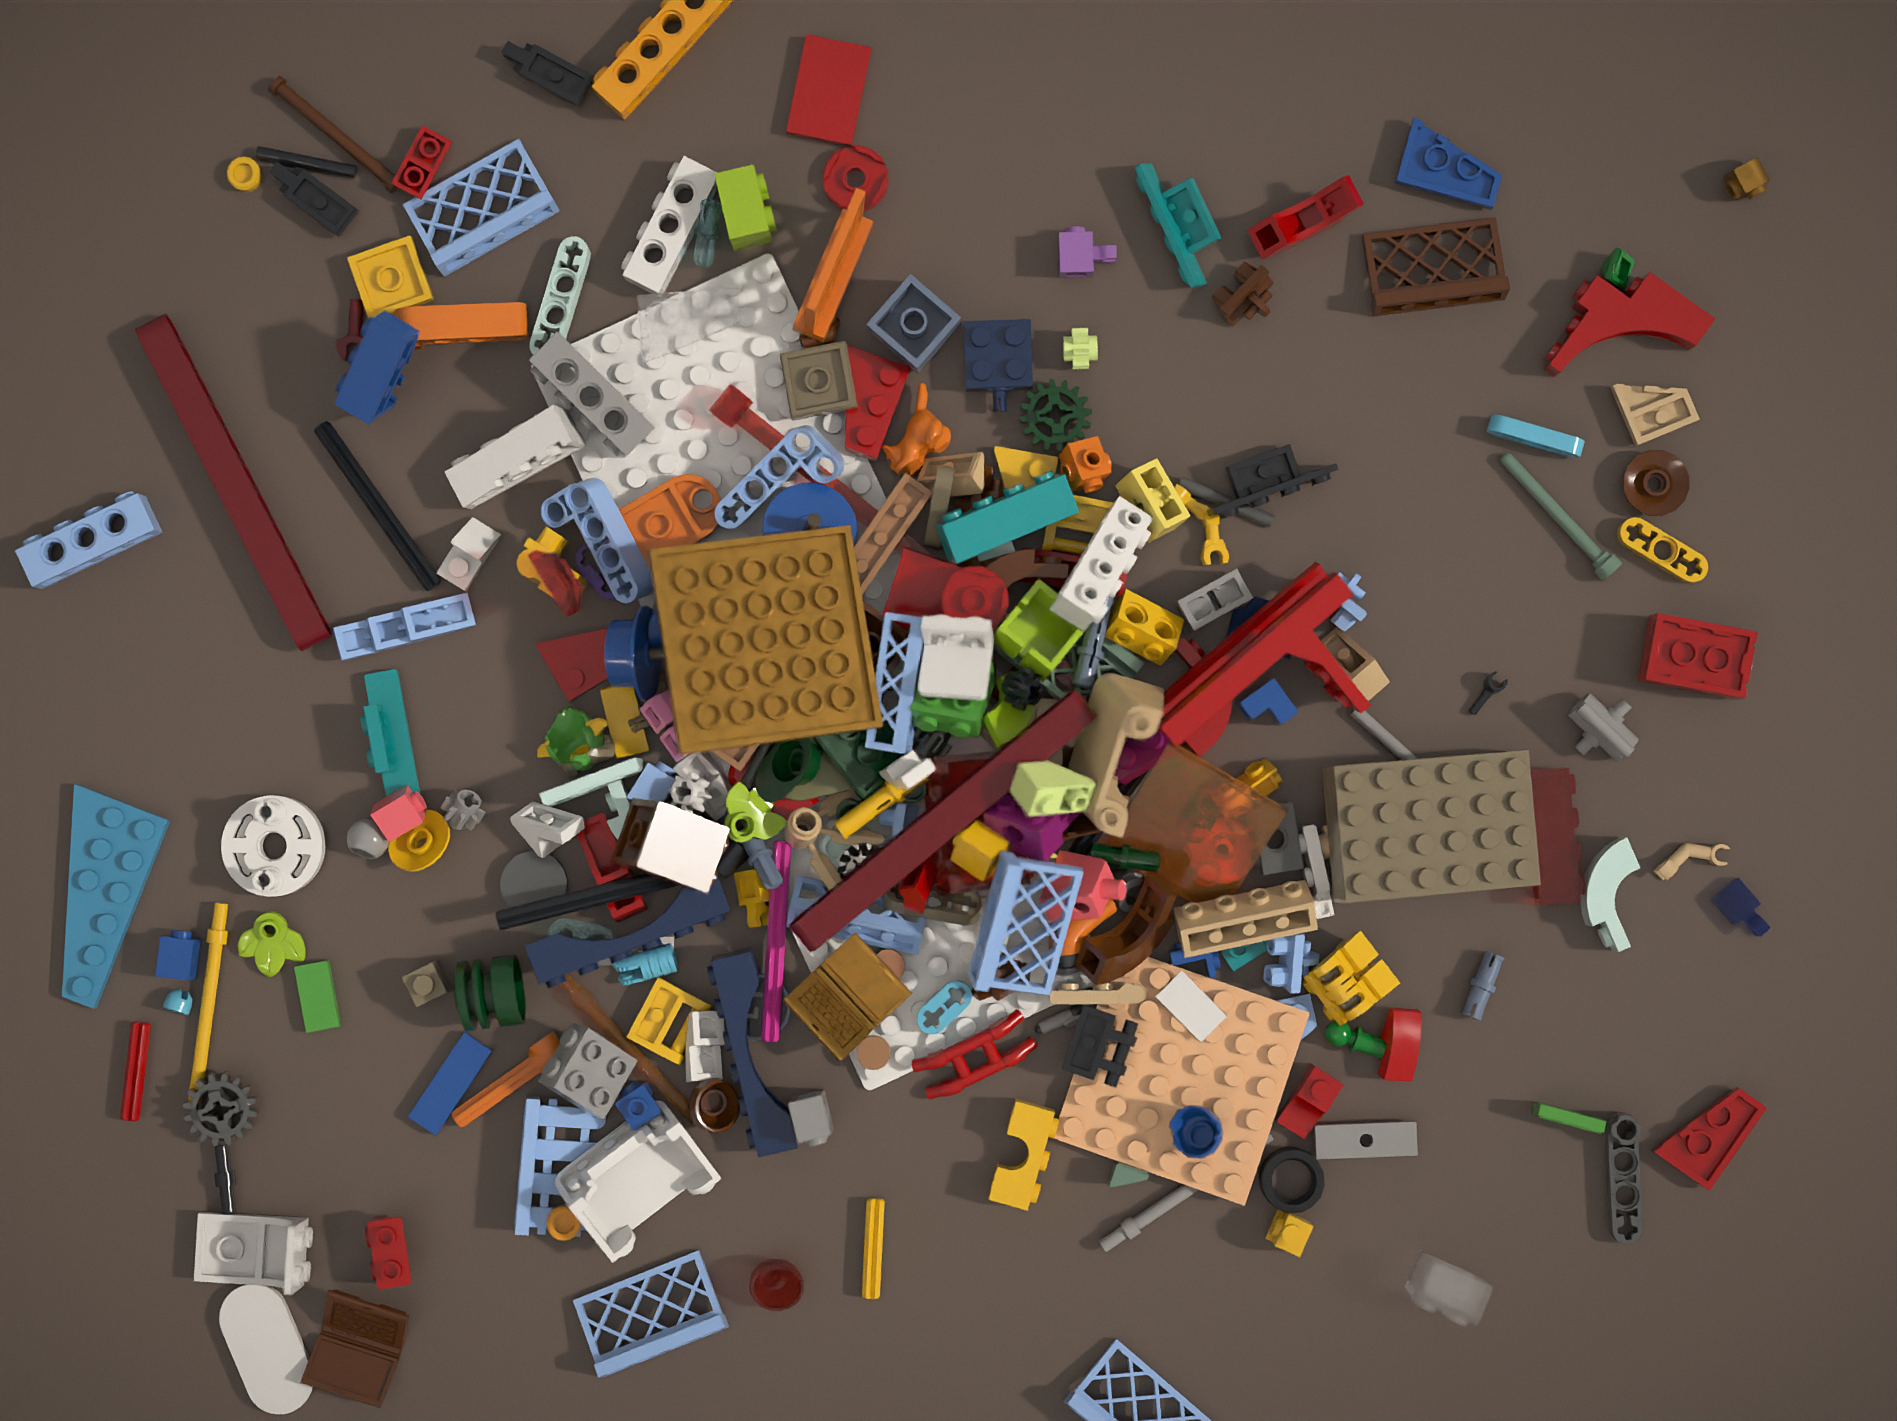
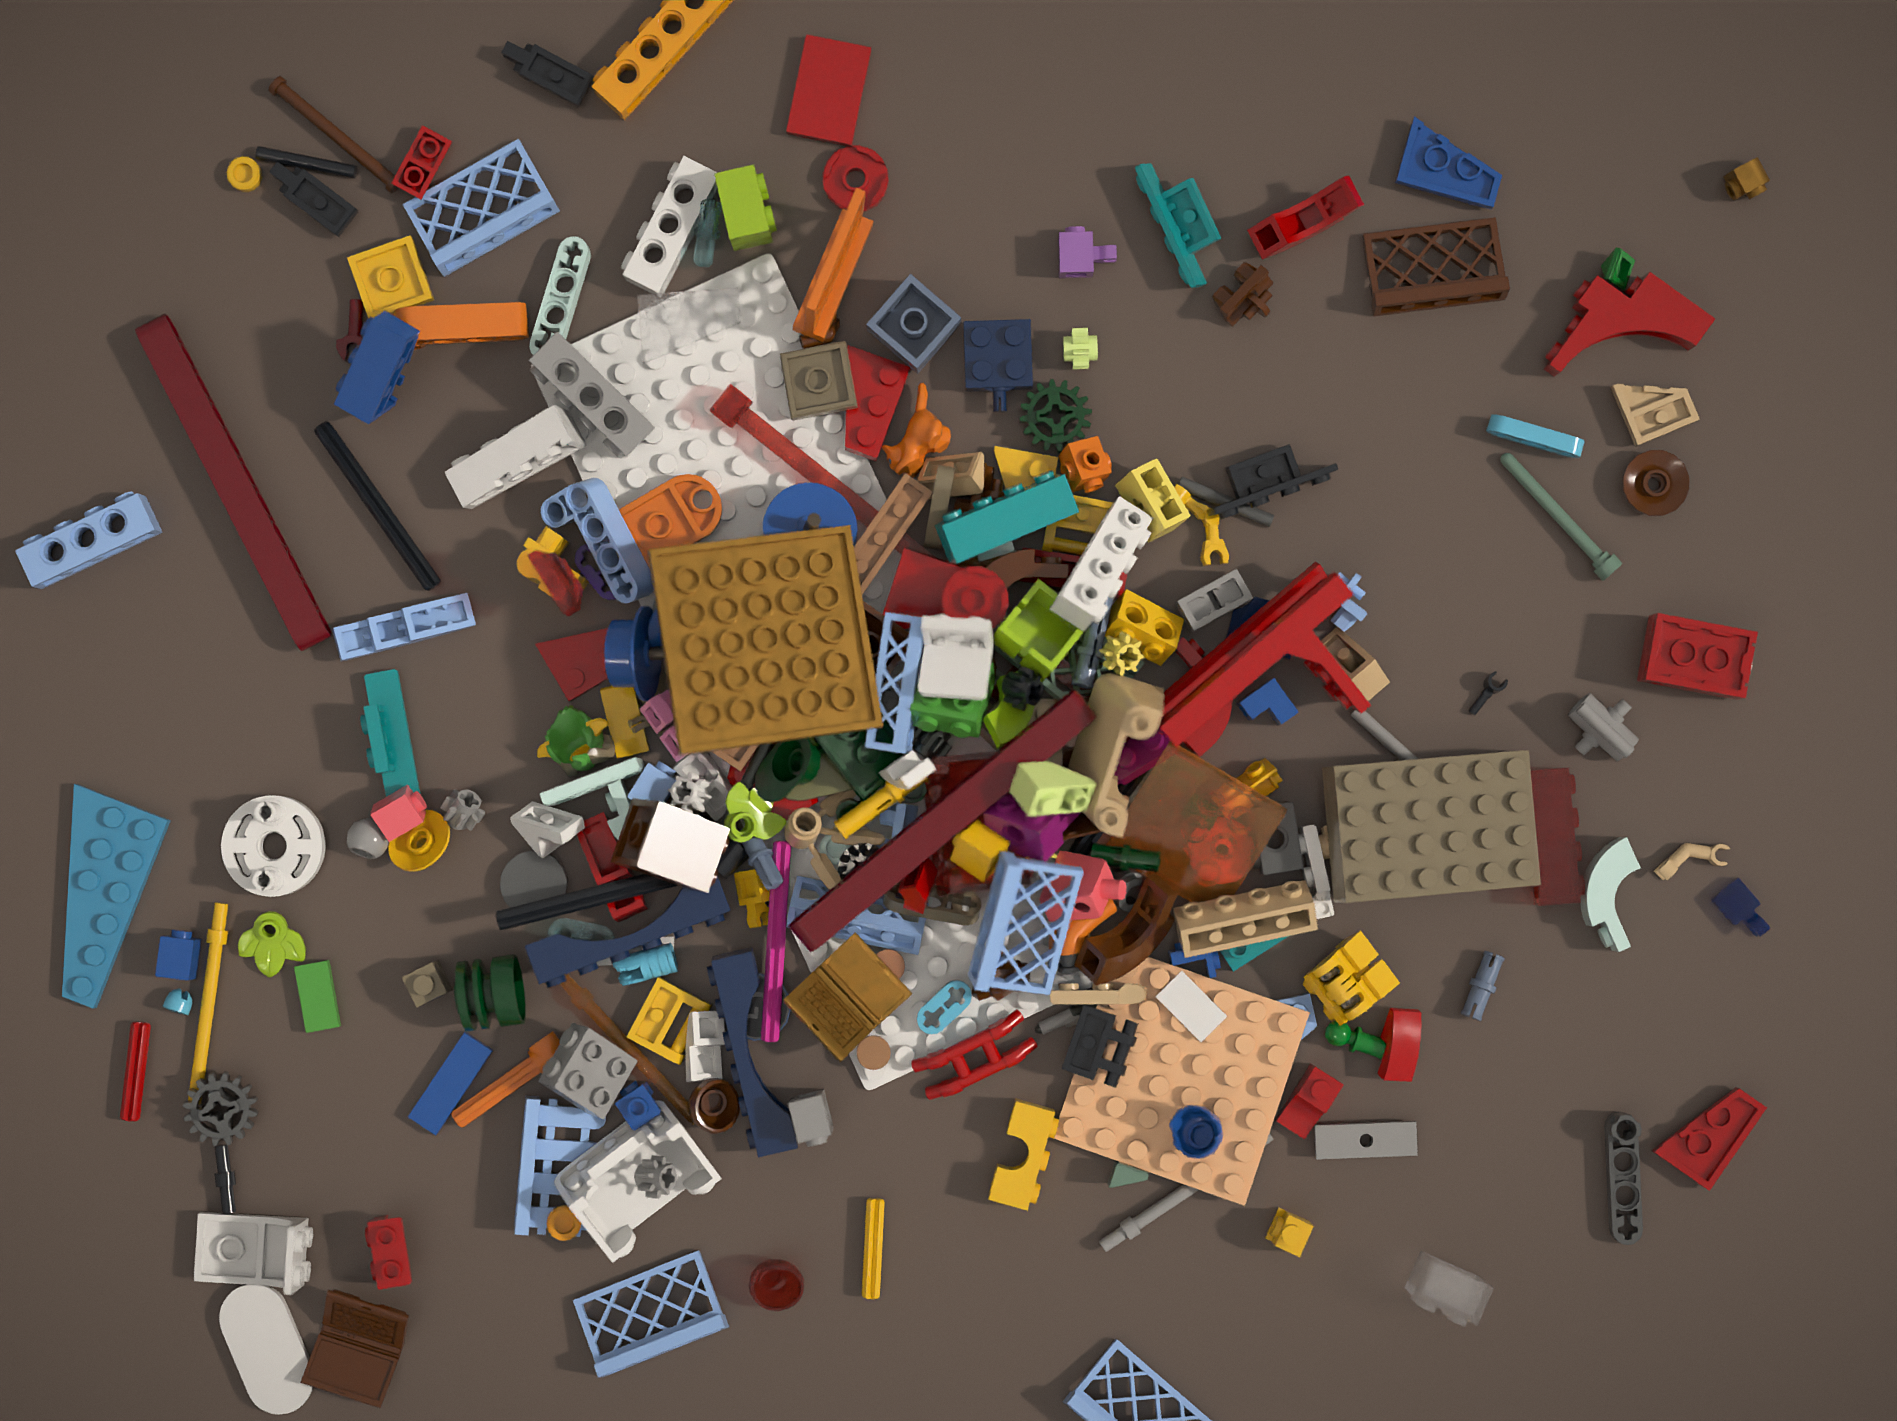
(468, 553): white slope -> none
(655, 1176): none -> light grey gear
(772, 481): light blue beam -> none
(1118, 661): none -> light yellow gear
(1293, 961): light blue hips -> none
(1317, 1177): black tyre -> none
(1569, 1117): bright green tile -> none
(1679, 570): yellow beam -> none

